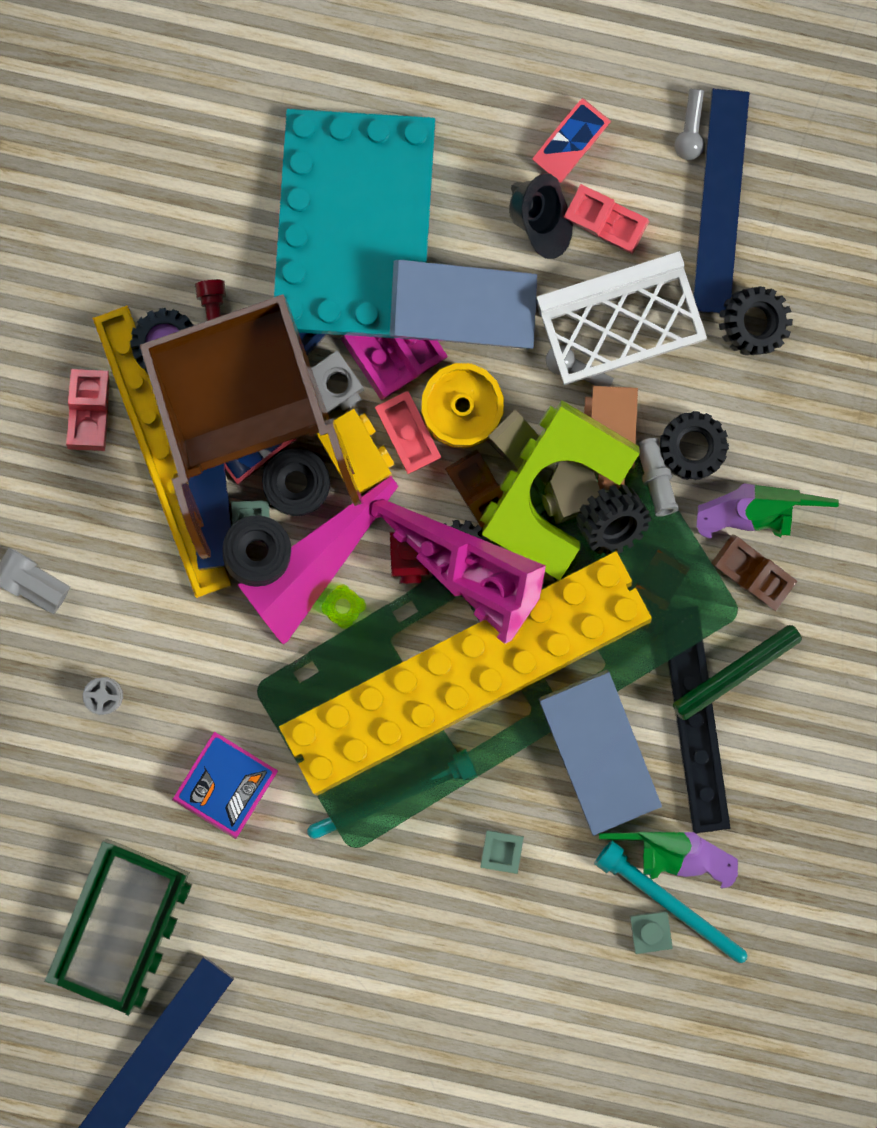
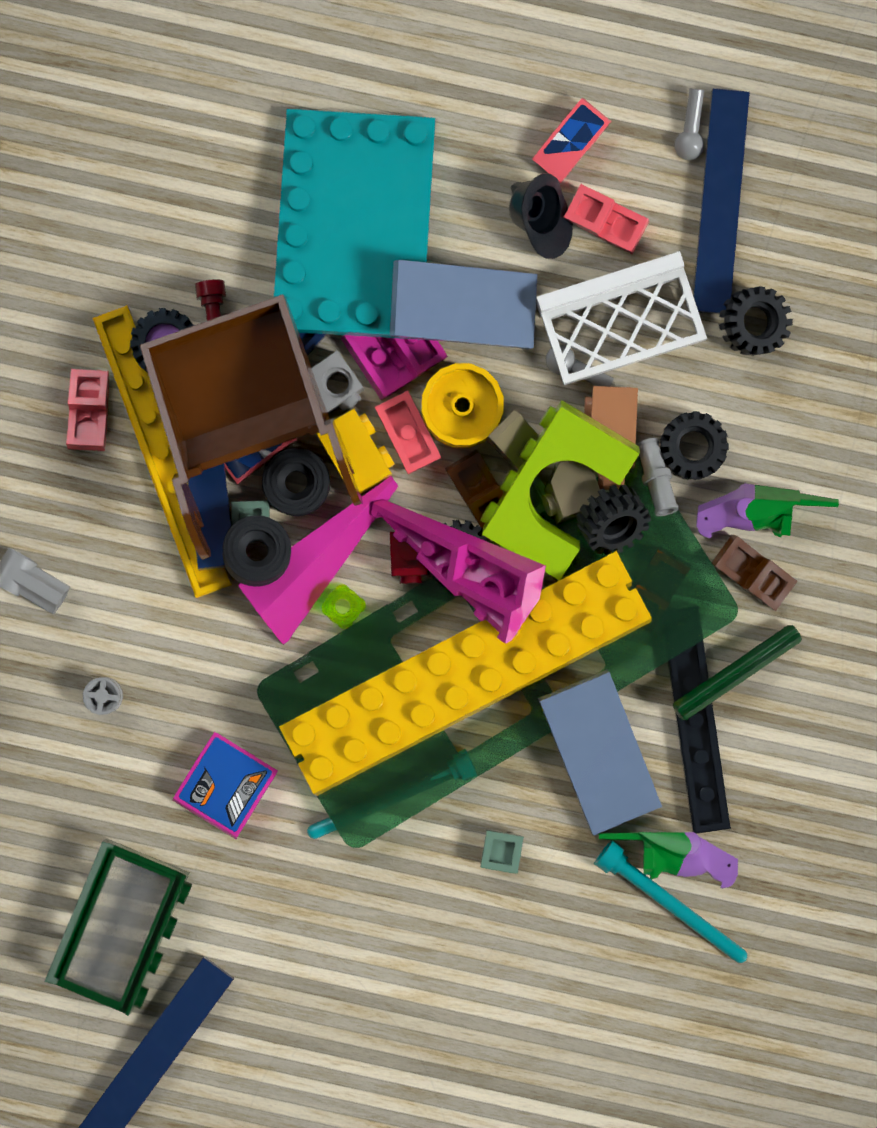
(651, 932): sand green plate -> none

